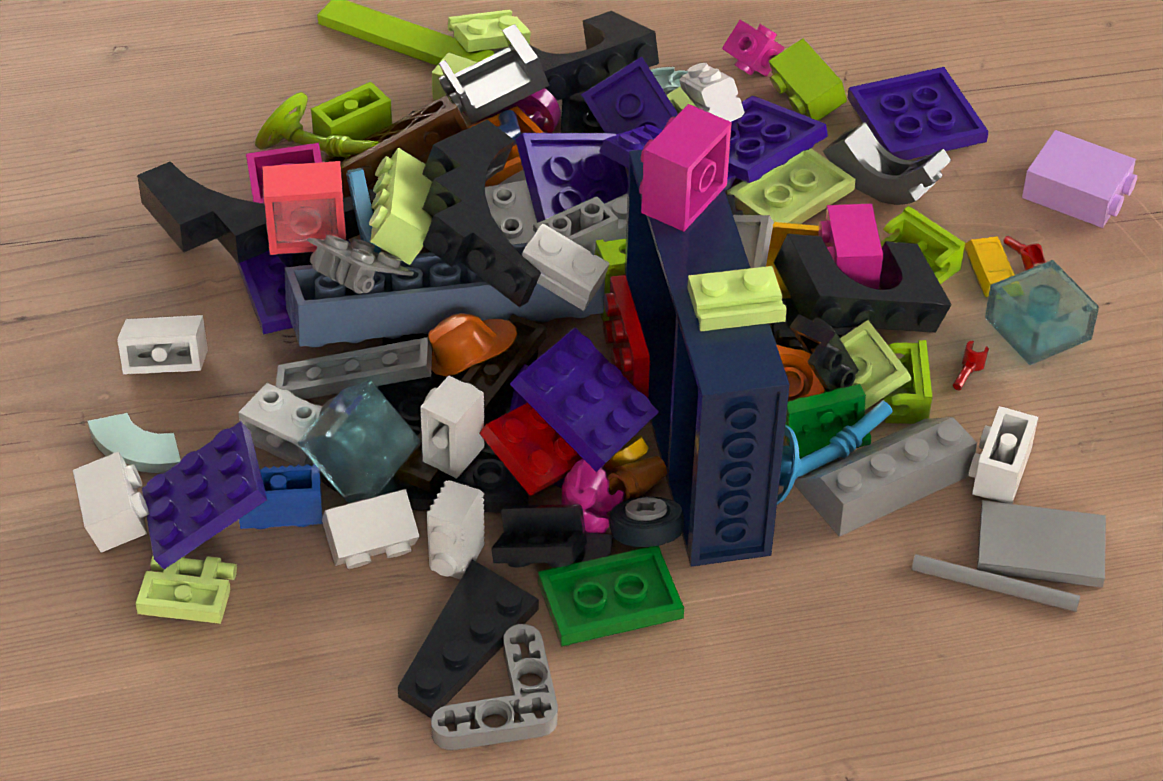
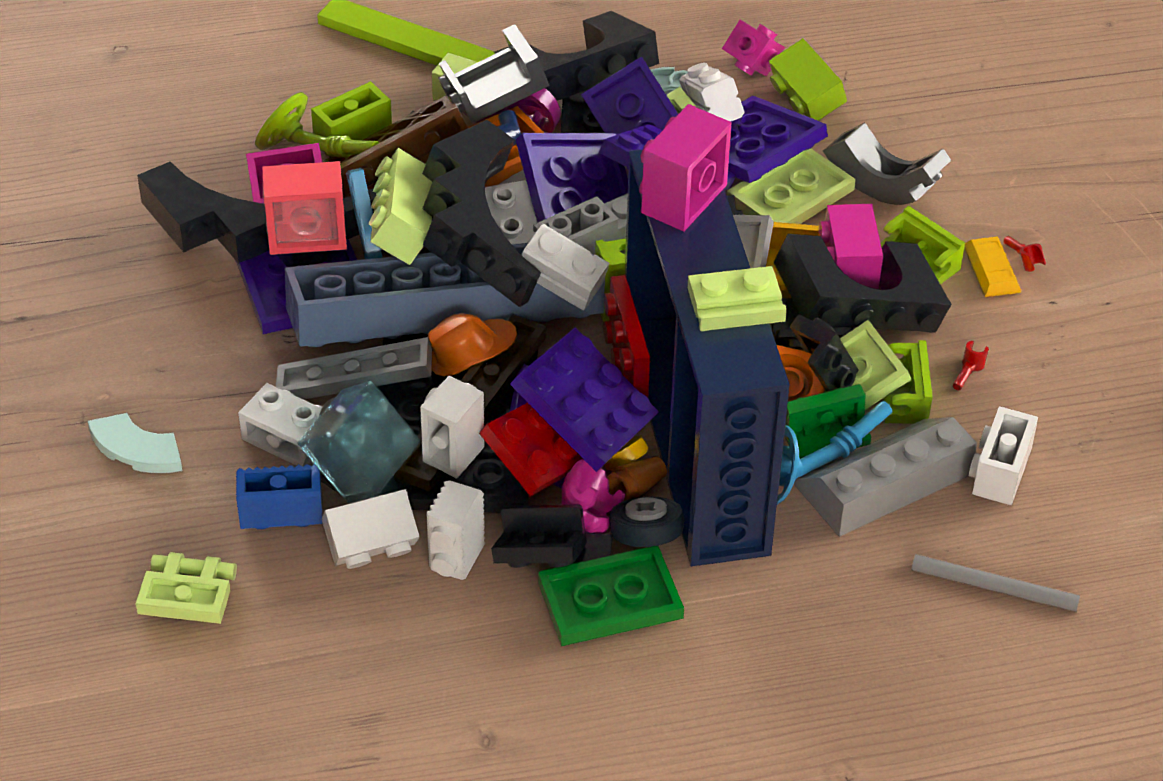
(110, 501): white brick -> none
(162, 344): white brick -> none
(203, 494): dark purple plate -> none
(353, 263): light grey hinge -> none
(464, 637): black wing -> none
(485, 29): yellowish green plate -> none
(523, 701): light grey beam -> none
(918, 114): dark purple plate -> none
(1041, 312): clear light blue brick -> none
(1042, 543): light grey tile -> none
(1080, 179): lavender brick -> none

